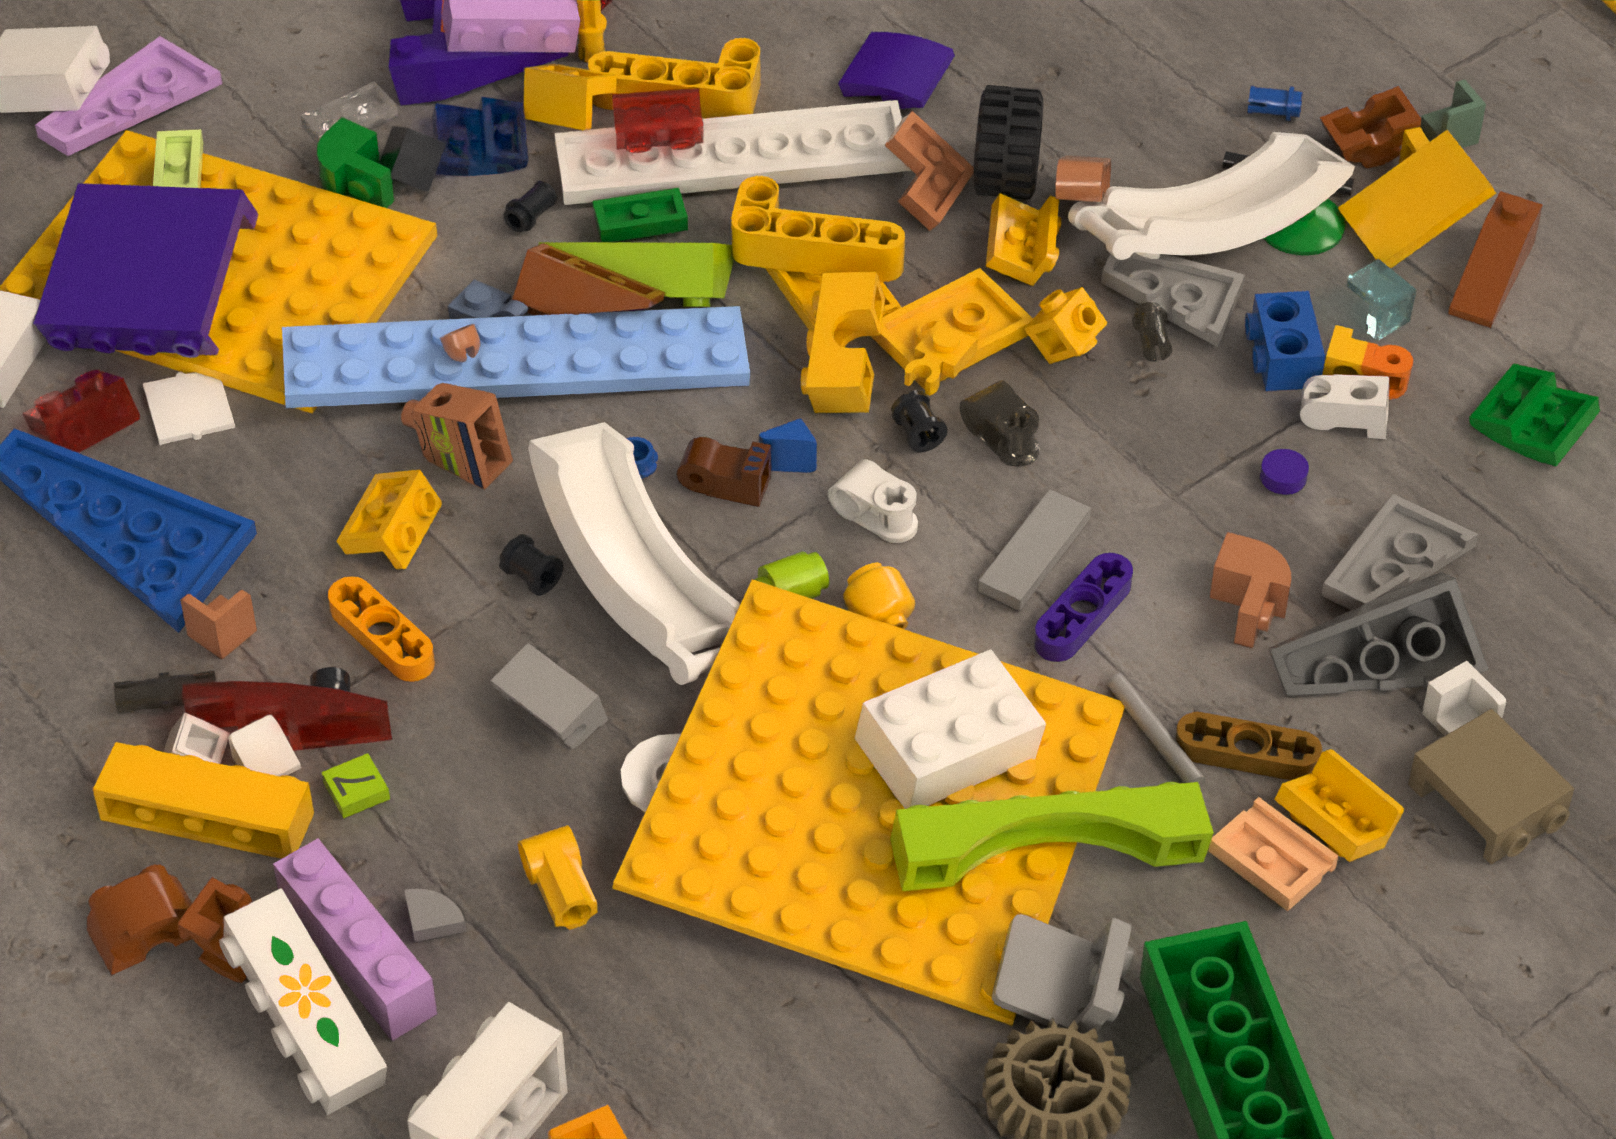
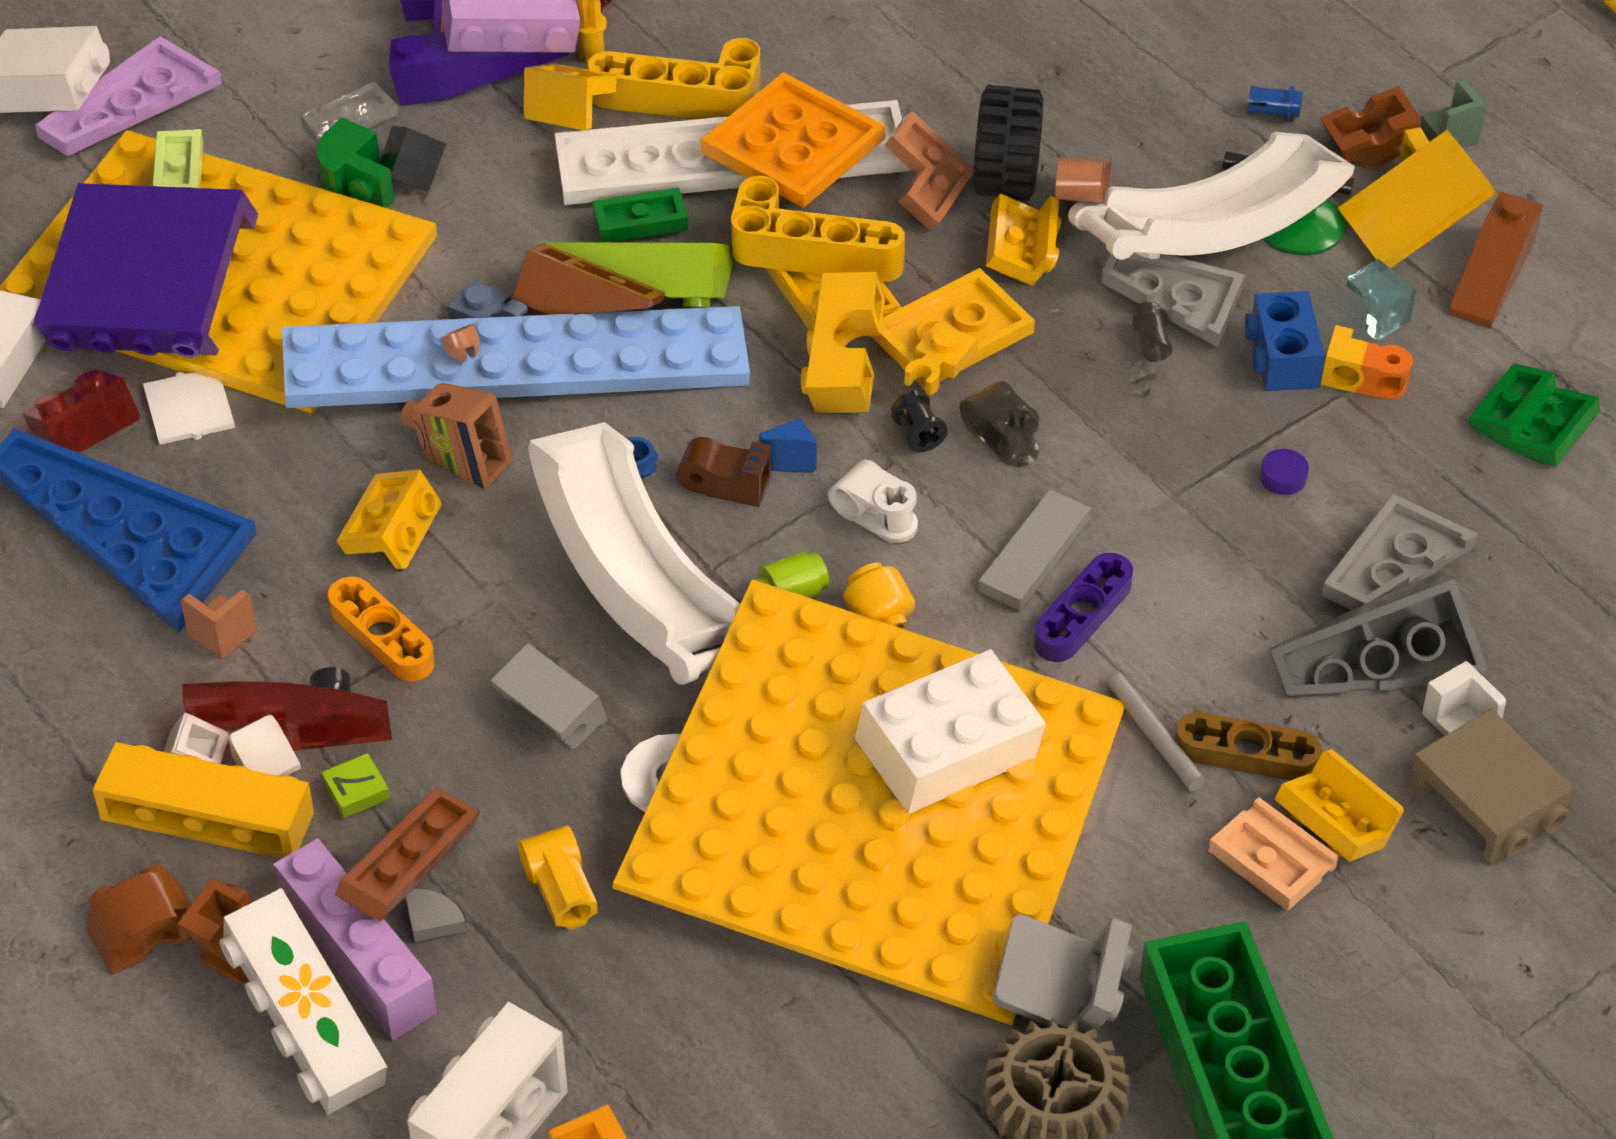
(156, 692): clear smoke pin -> none
(407, 854): none -> dark orange plate
(482, 138): clear blue slope -> none
(523, 212): black pin -> none
(531, 564): black bush -> none
(658, 120): clear red bracket -> none
(793, 138): none -> light orange plate
(897, 69): dark purple slope -> none
(1066, 325): yellow brick -> none
(1150, 823): lime arch -> none
(1253, 578): nougat brick -> none
(1347, 403): white leg -> none

